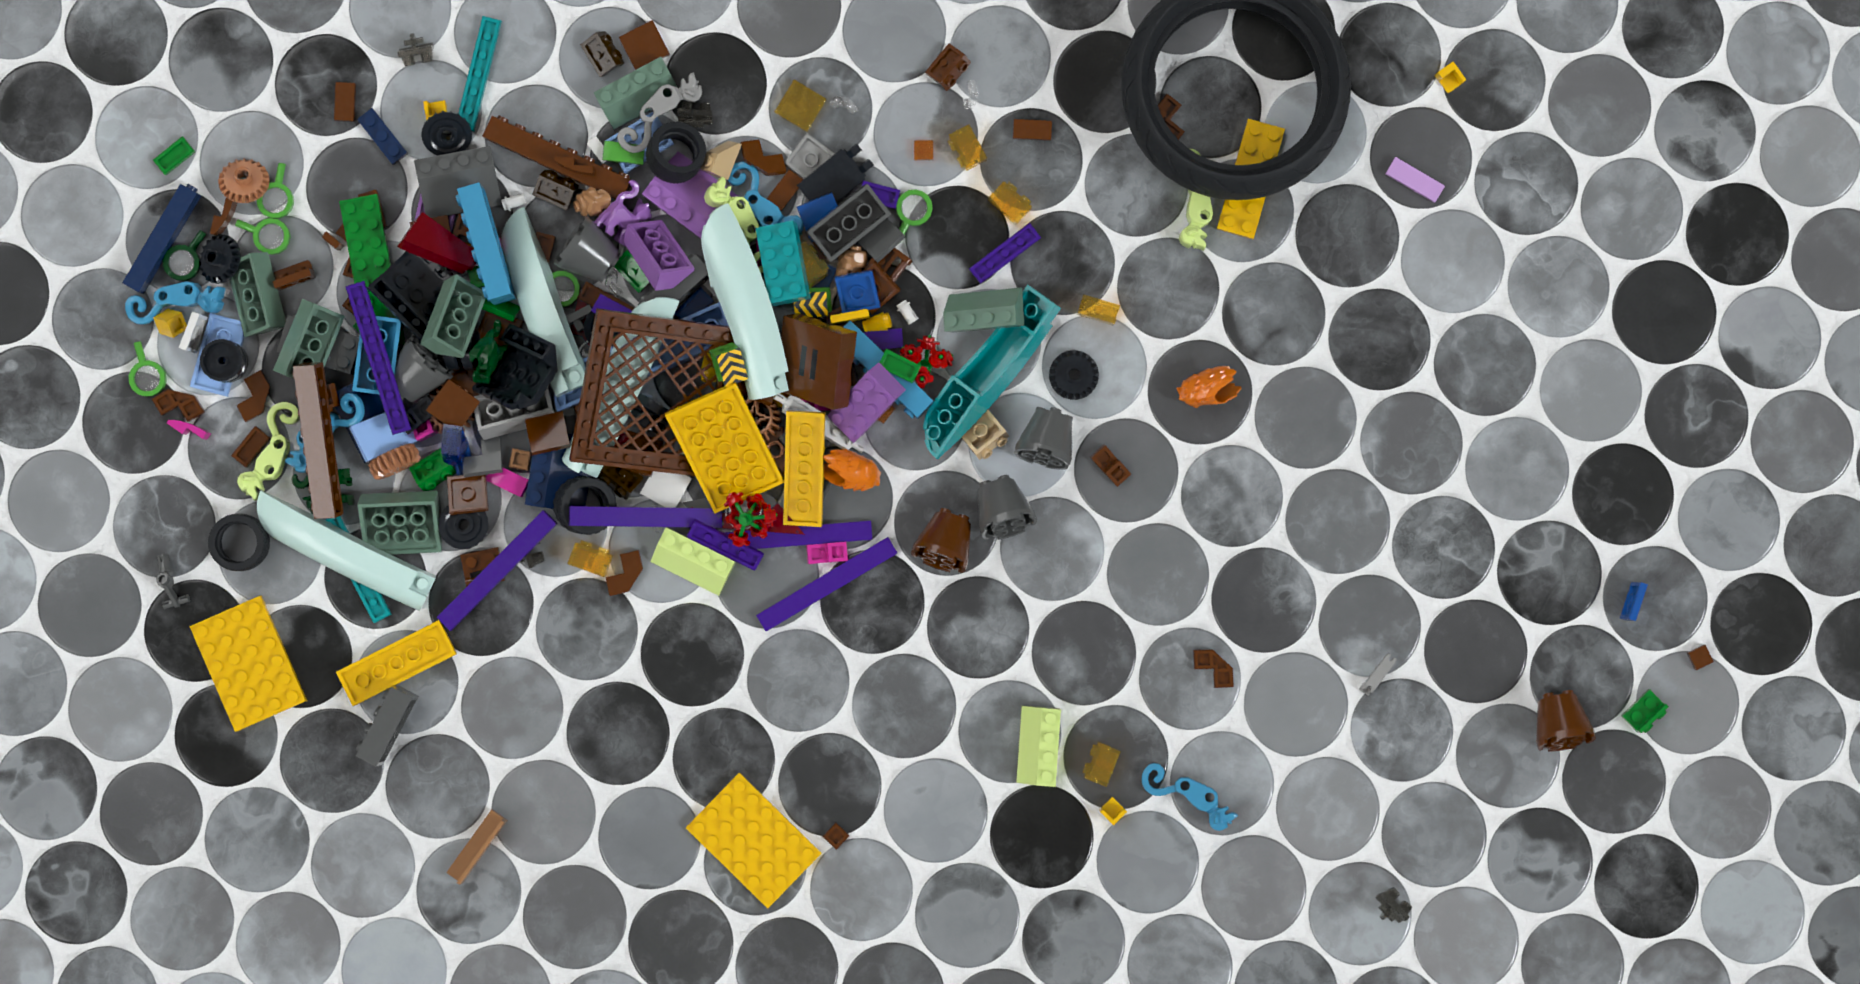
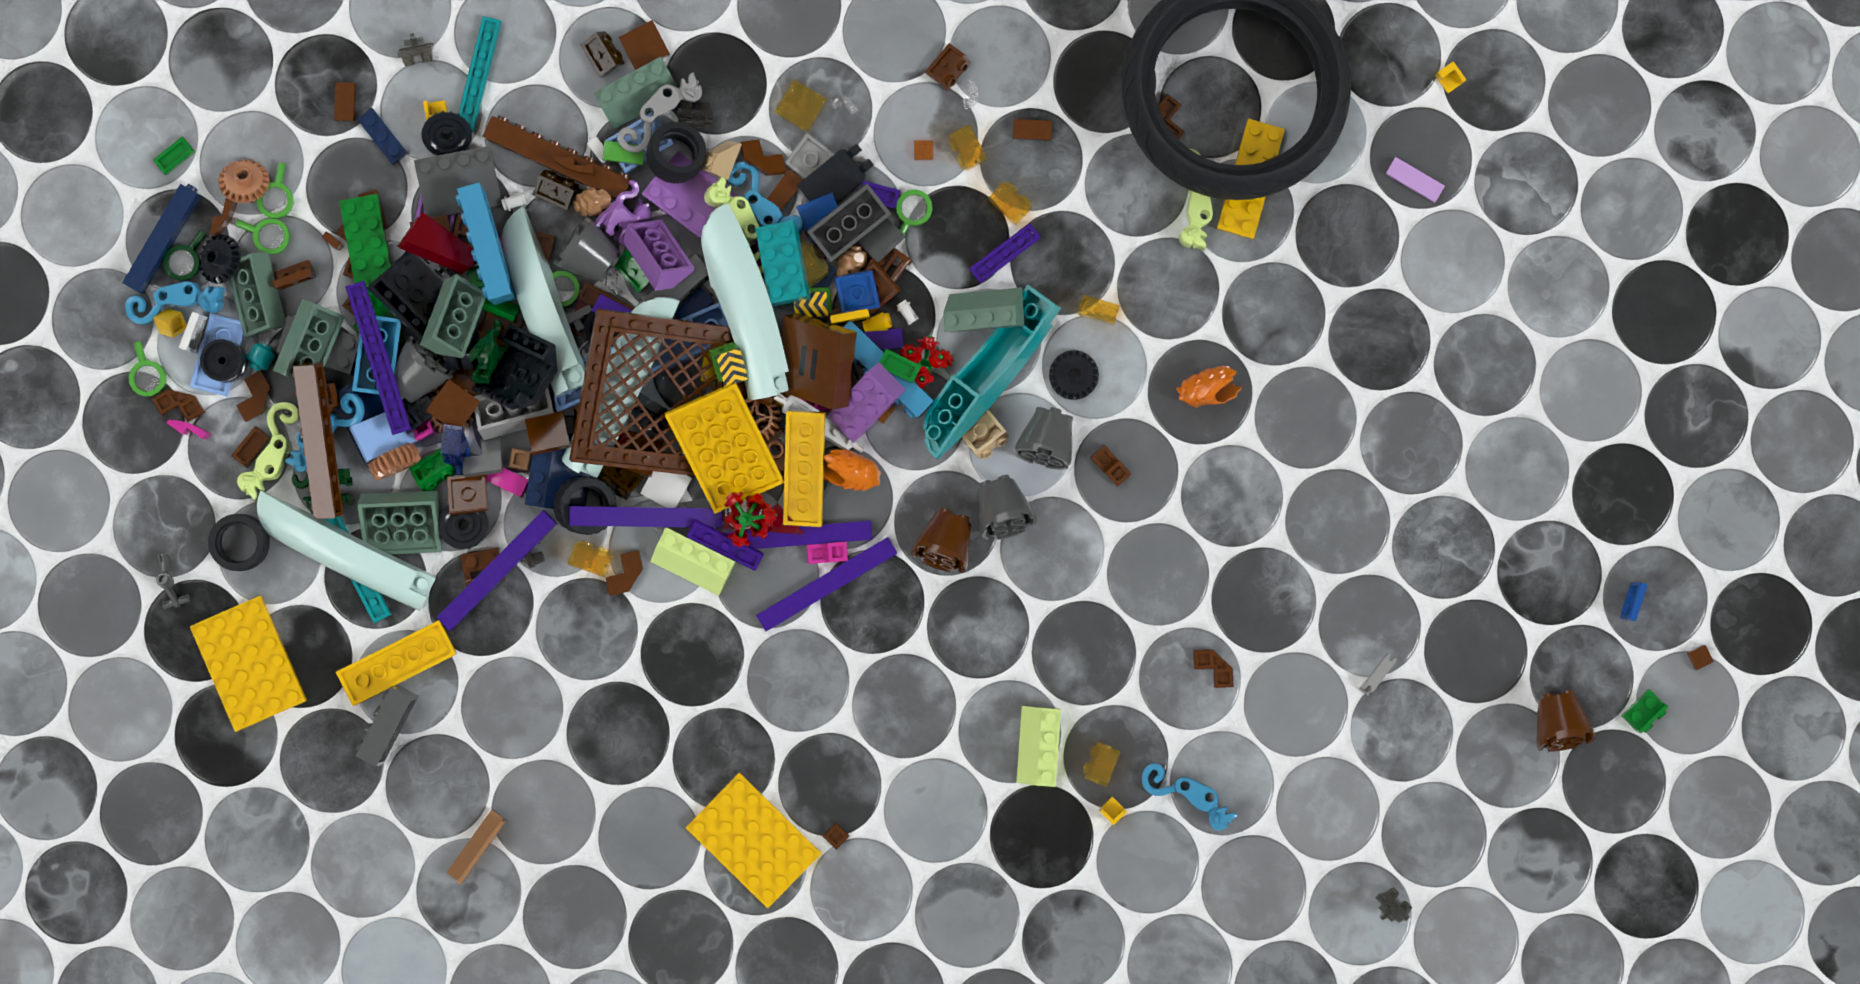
(260, 356): none -> teal head

